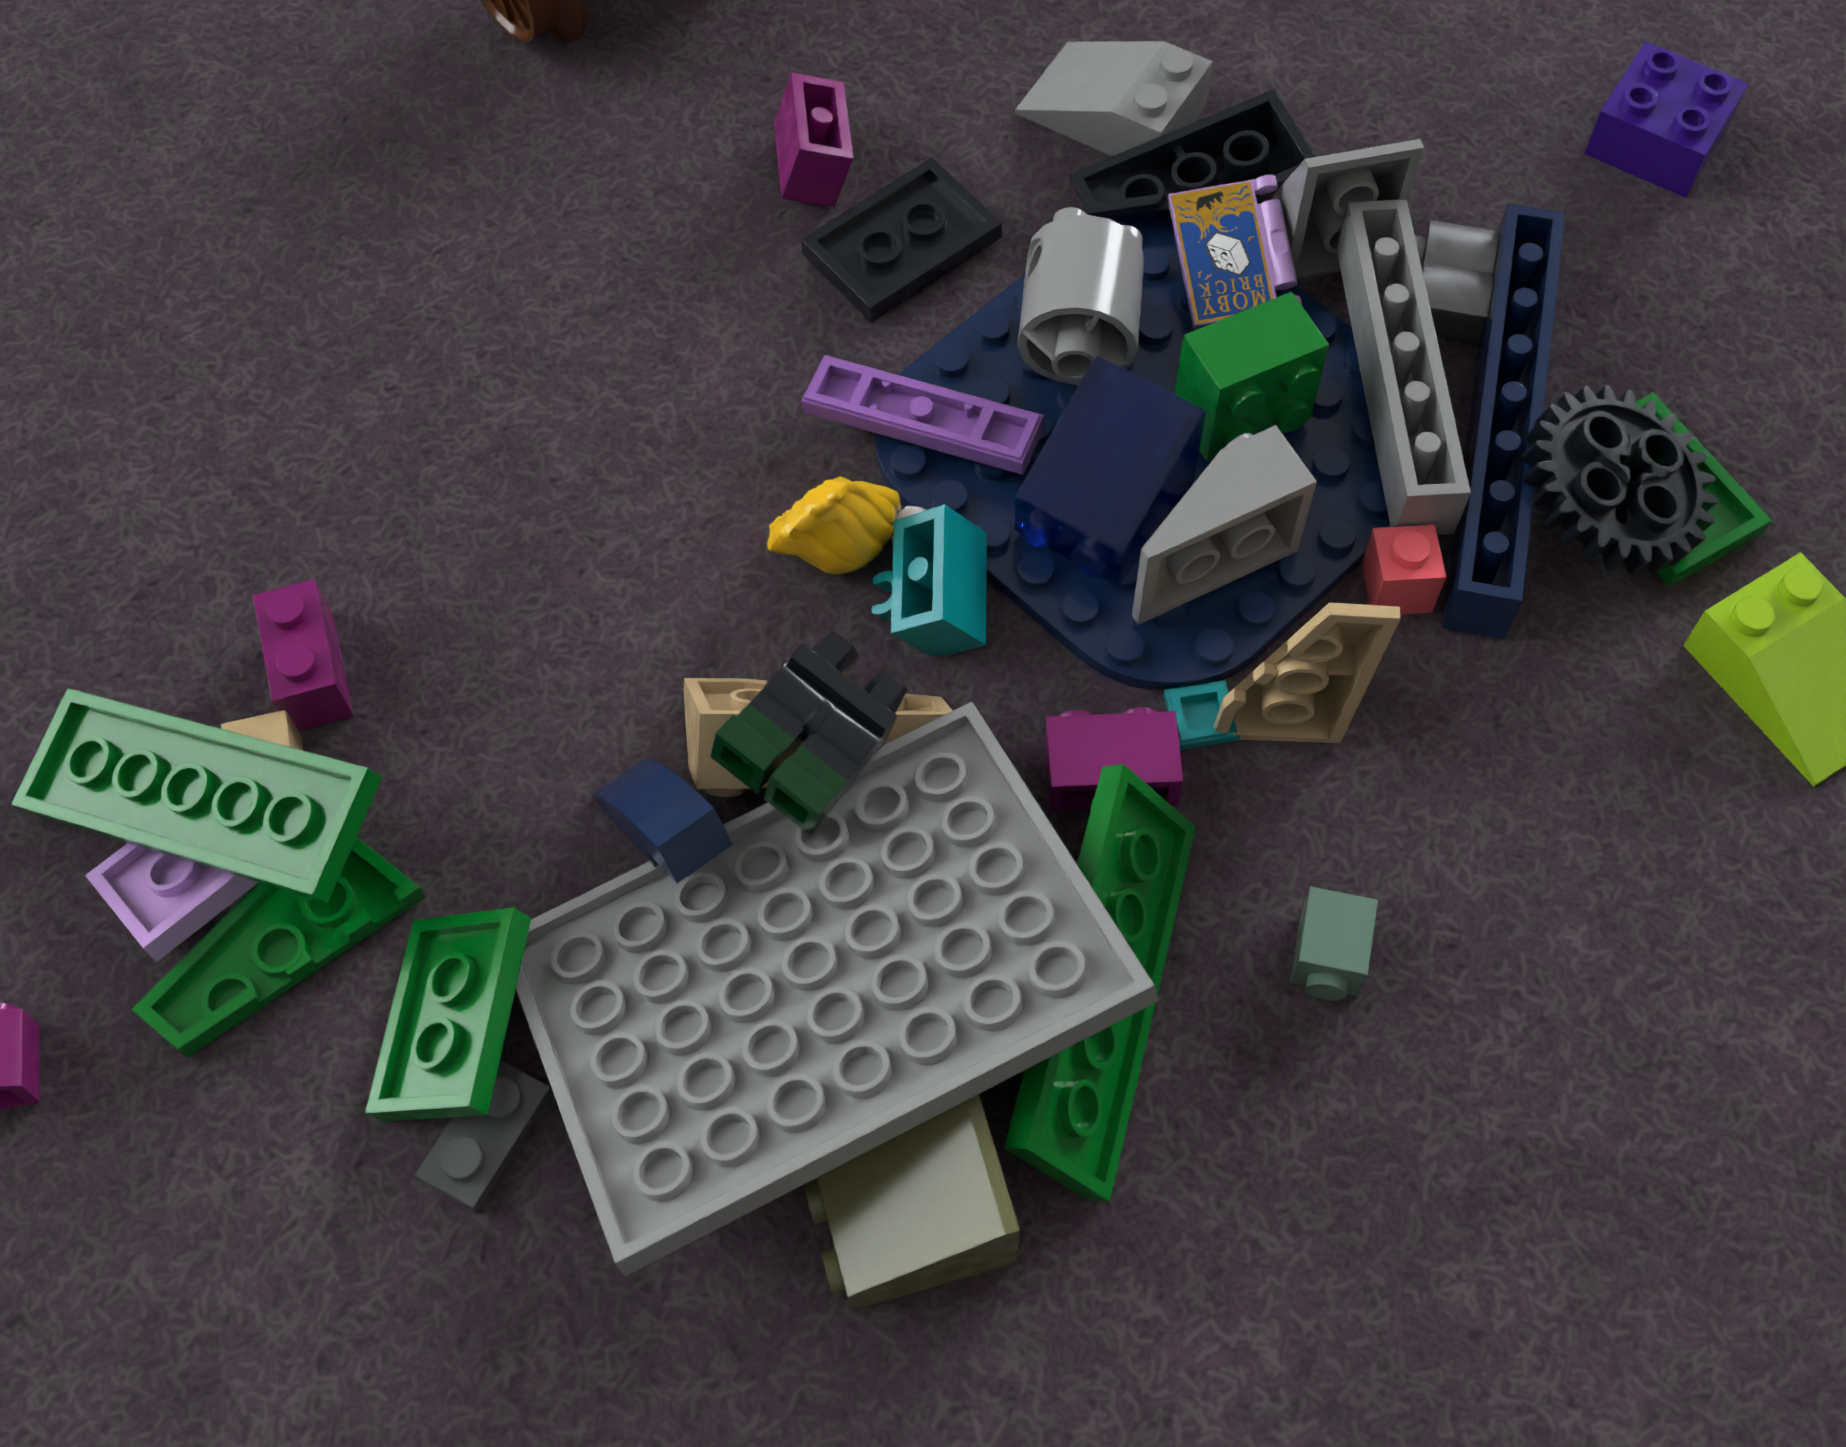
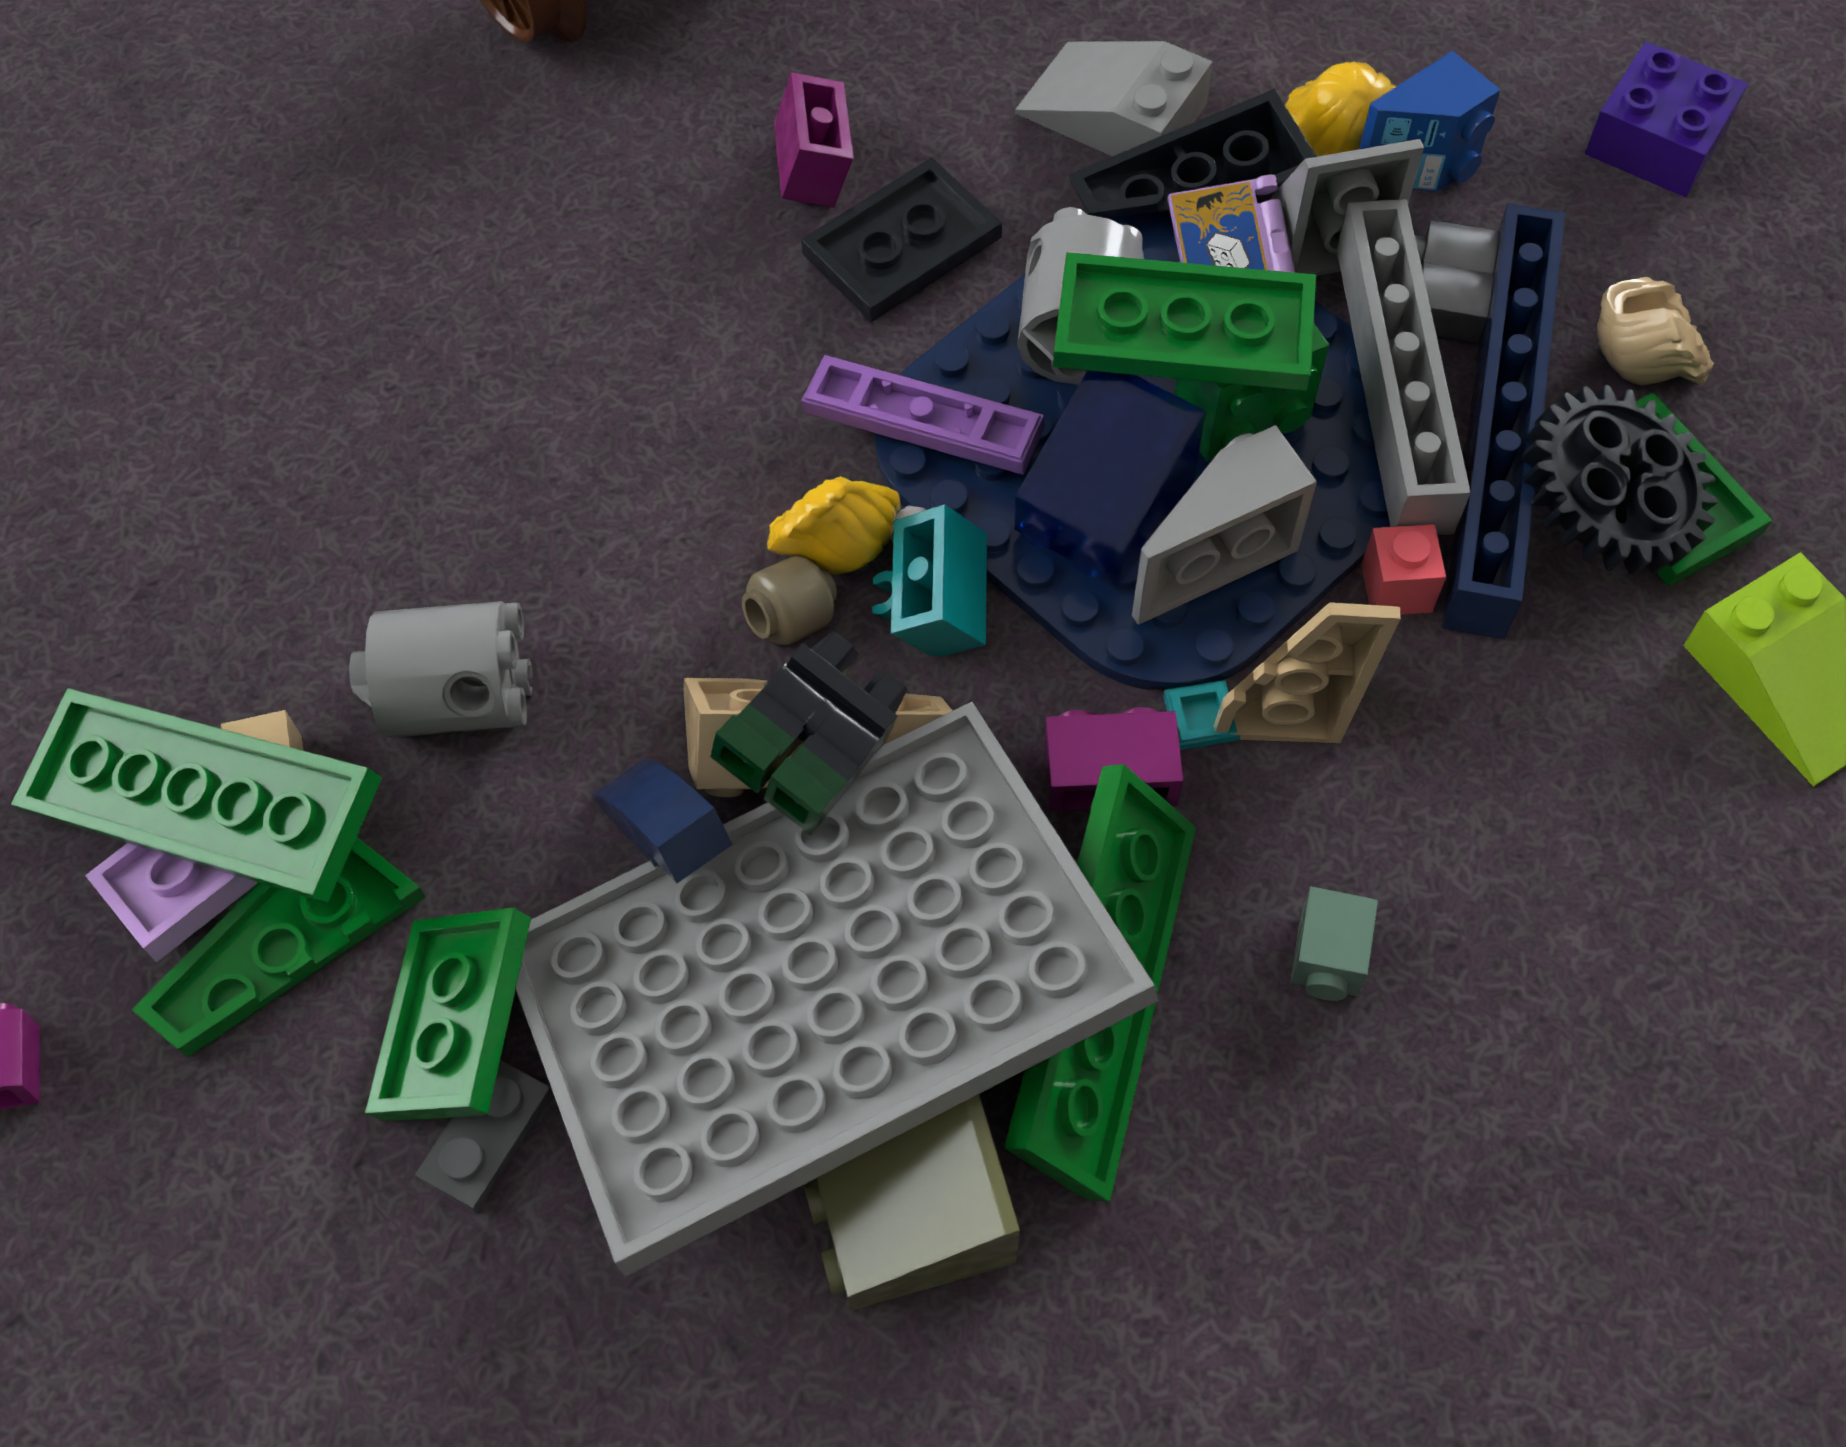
(302, 655): magenta brick -> none
(443, 669): none -> light grey cylinder
(789, 600): none -> dark tan head
(1186, 321): none -> green plate
(1336, 106): none -> yellow hair
(1444, 107): none -> blue slope
(1650, 334): none -> tan hair

